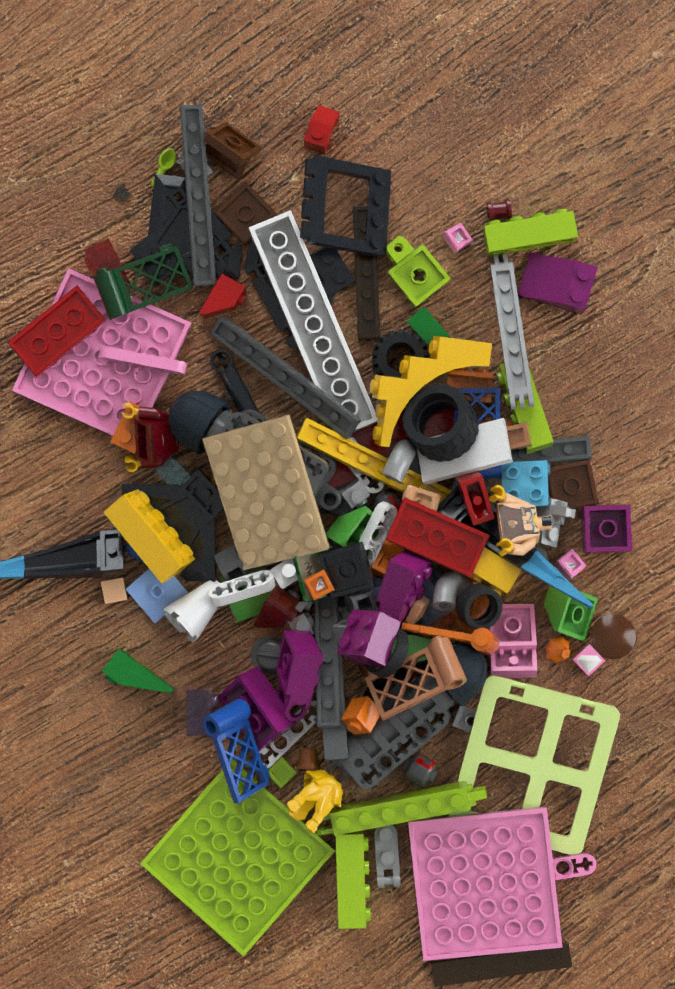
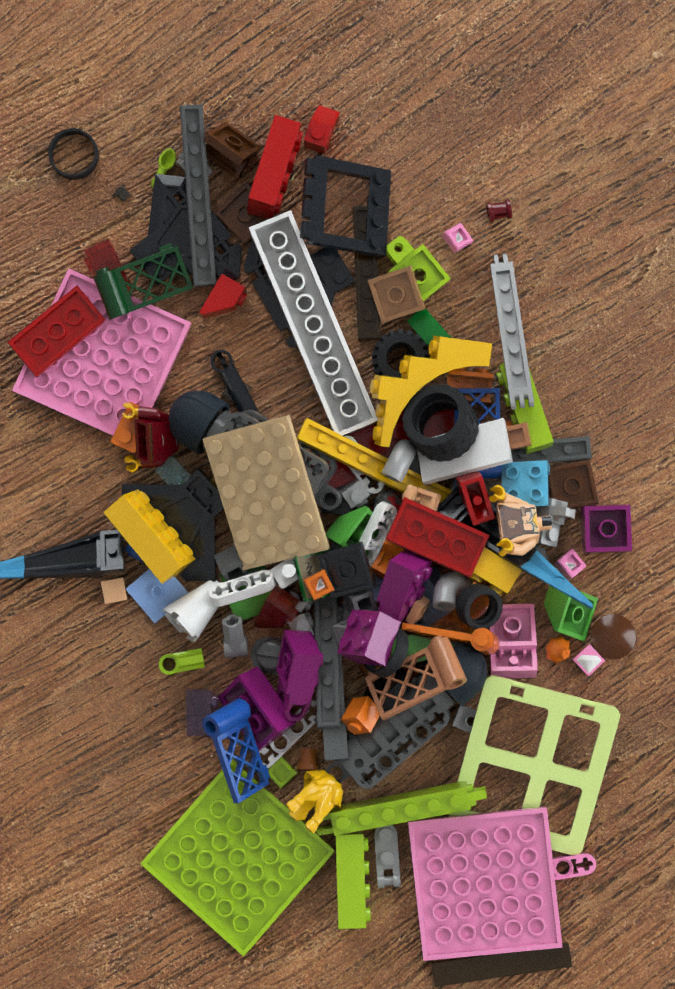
(57, 138): none -> black tyre
(130, 672): green slope -> none
(142, 360): bright pink beam -> none
(184, 661): none -> lime piece
(234, 640): none -> light grey piece
(275, 168): none -> red brick
(285, 377): dark grey tile -> none
(396, 294): none -> medium nougat plate
(420, 770): dark grey head -> none
(530, 233): lime brick -> none
(557, 282): magenta slope -> none

